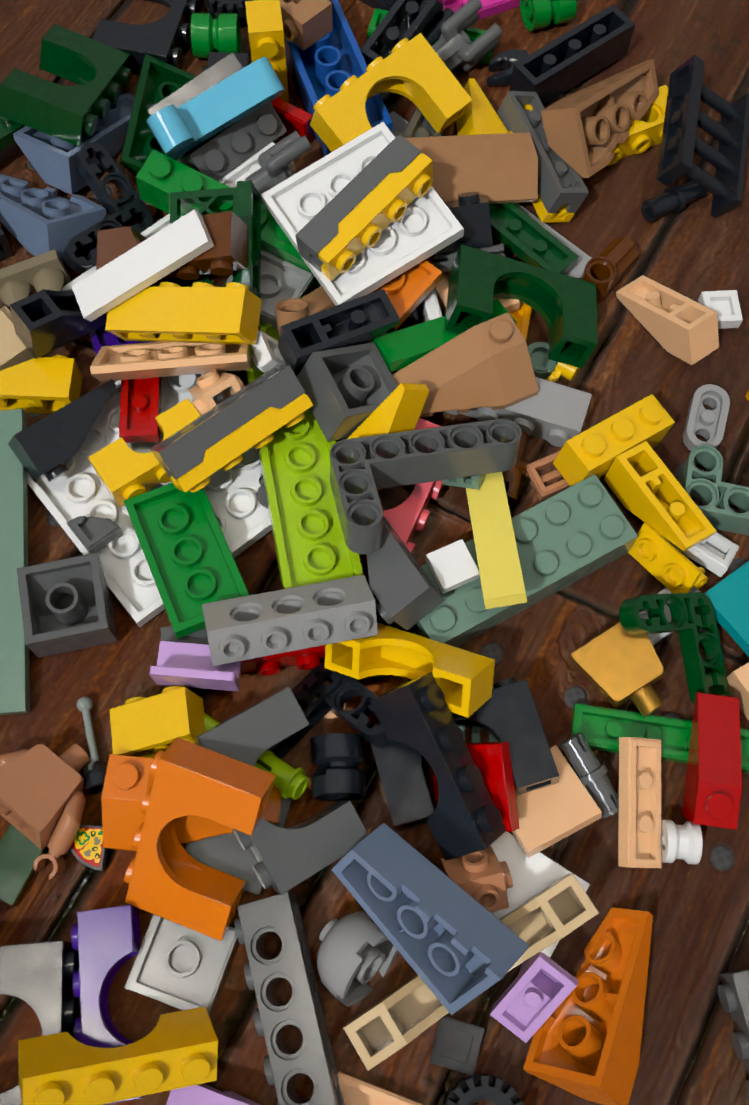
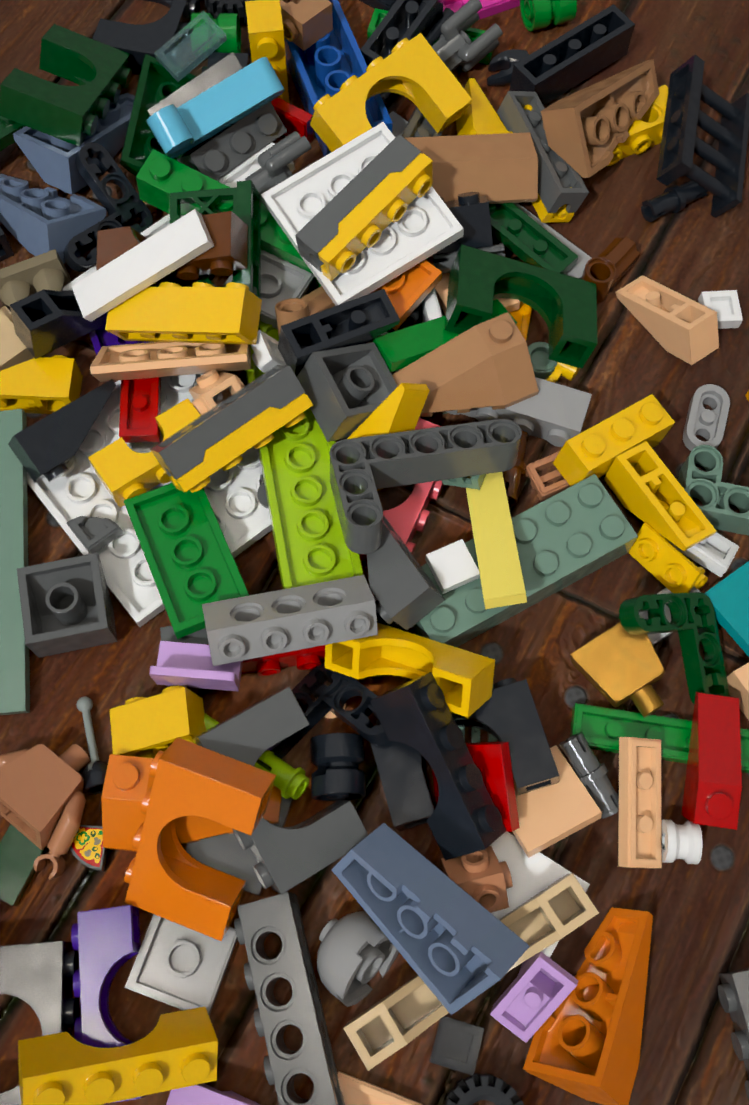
(190, 46): none -> clear light blue tile

